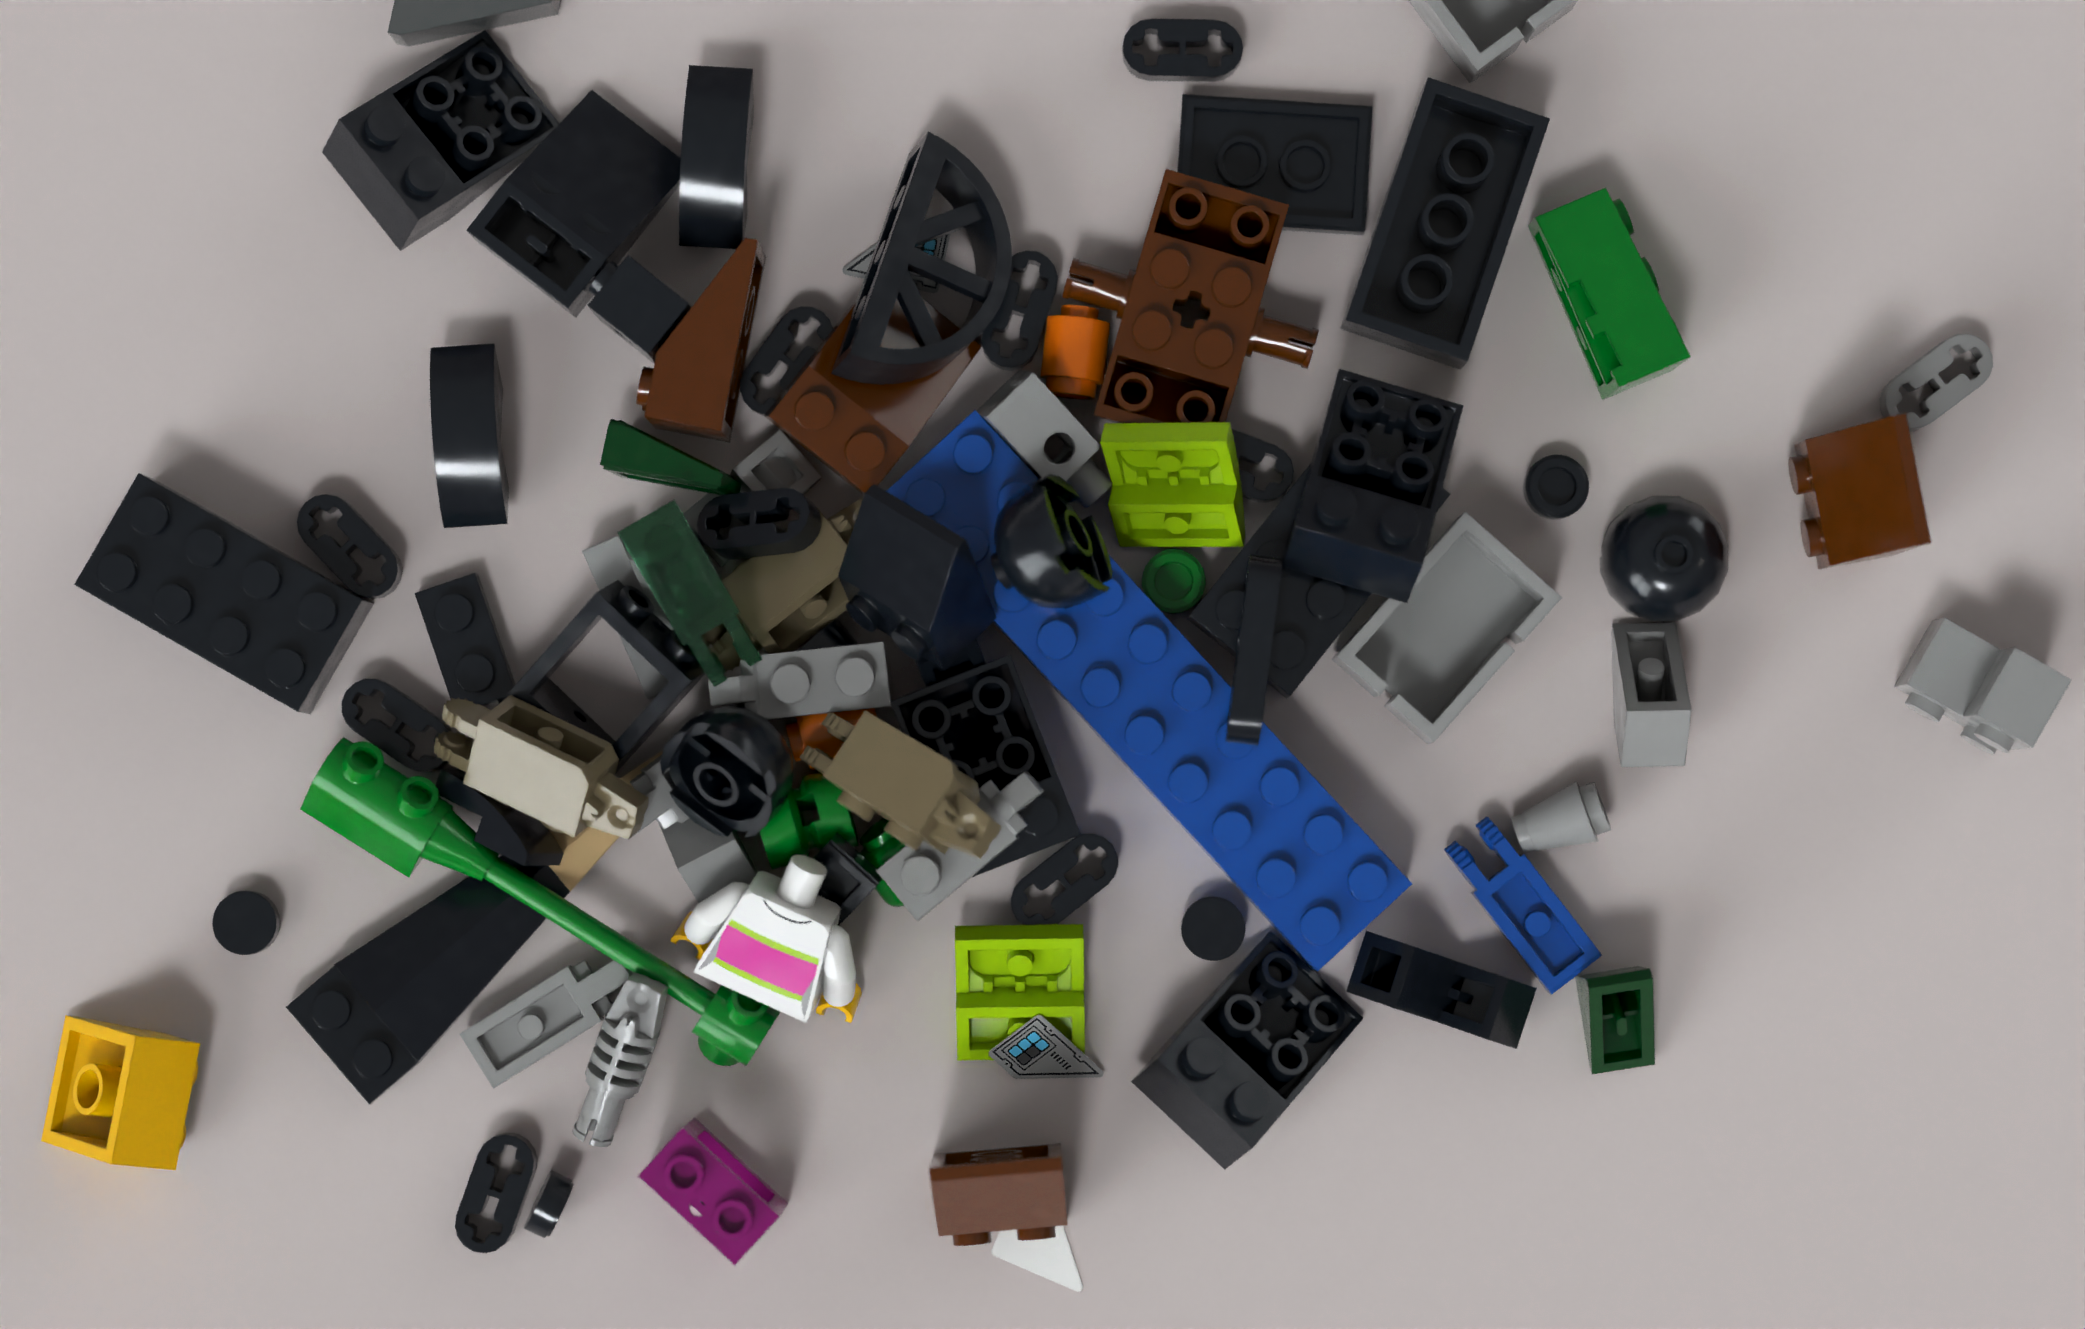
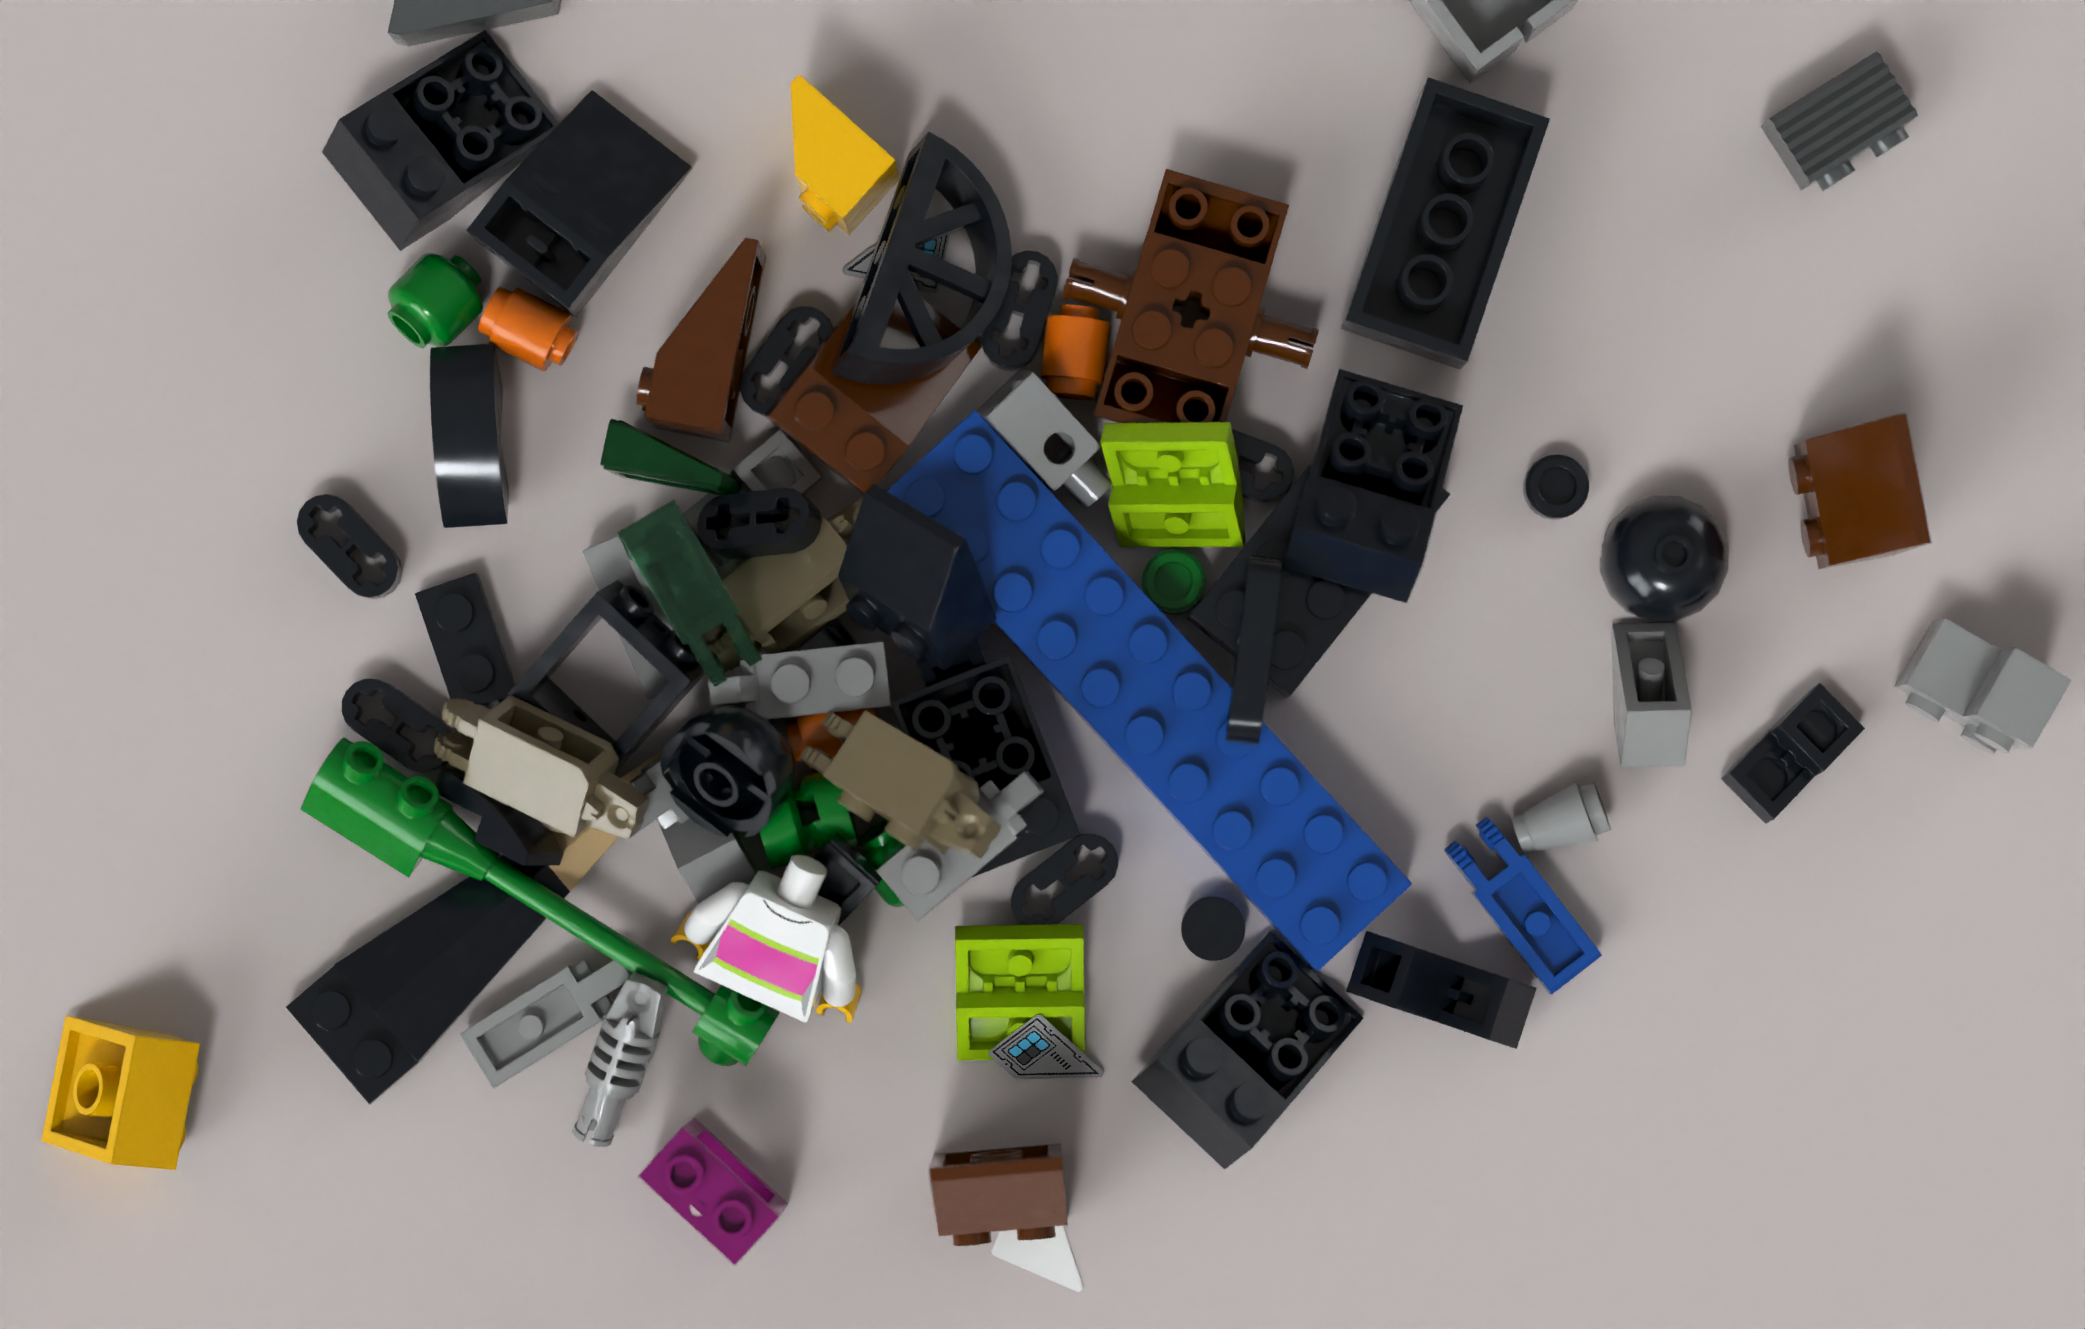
(224, 594): black brick -> none
(246, 922): black tile -> none
(435, 300): none -> green head
(510, 1198): black beam -> none
(528, 328): none -> orange brick
(549, 1204): black tile -> none
(636, 305): black brick -> none
(715, 156): black brick -> none
(836, 162): none -> yellow slope
(1048, 549): black cylinder -> none
(1182, 34): black beam -> none
(1283, 152): black tile -> none
(1450, 631): light grey piece -> none
(1608, 292): green wedge -> none
(1617, 1018): dark green slope -> none
(1792, 753): none -> black slope
(1839, 122): none -> dark grey brick
(1927, 370): light grey beam -> none

